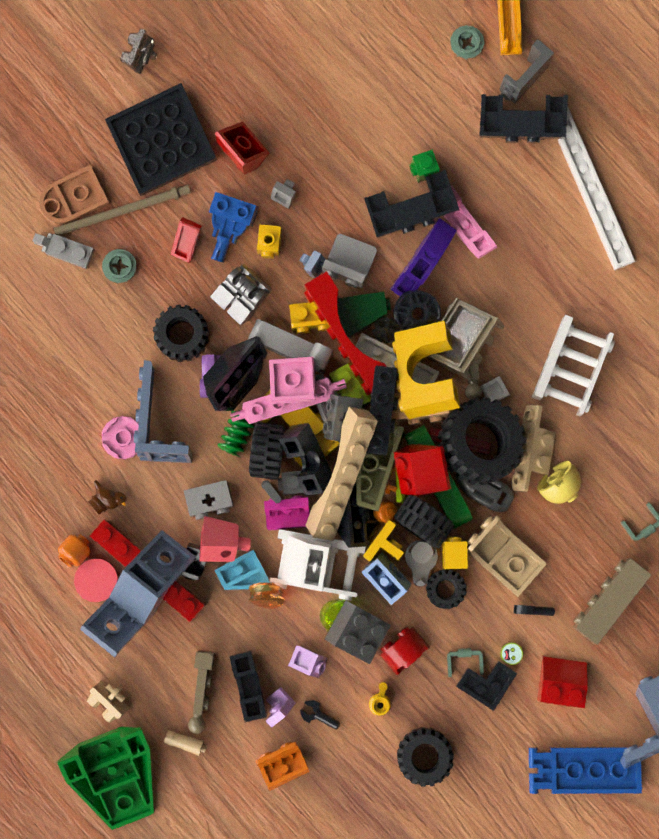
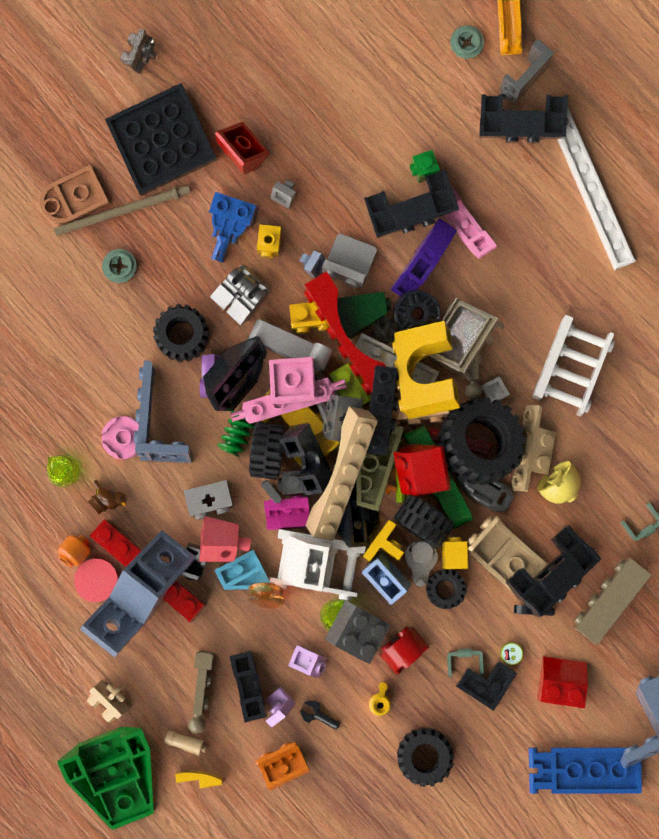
(62, 470): none -> clear neon green hat
(65, 249): light grey hinge -> none
(186, 240): tile -> none
(206, 779): none -> yellow slope
(386, 512): orange piece -> none
(558, 577): none -> black bracket

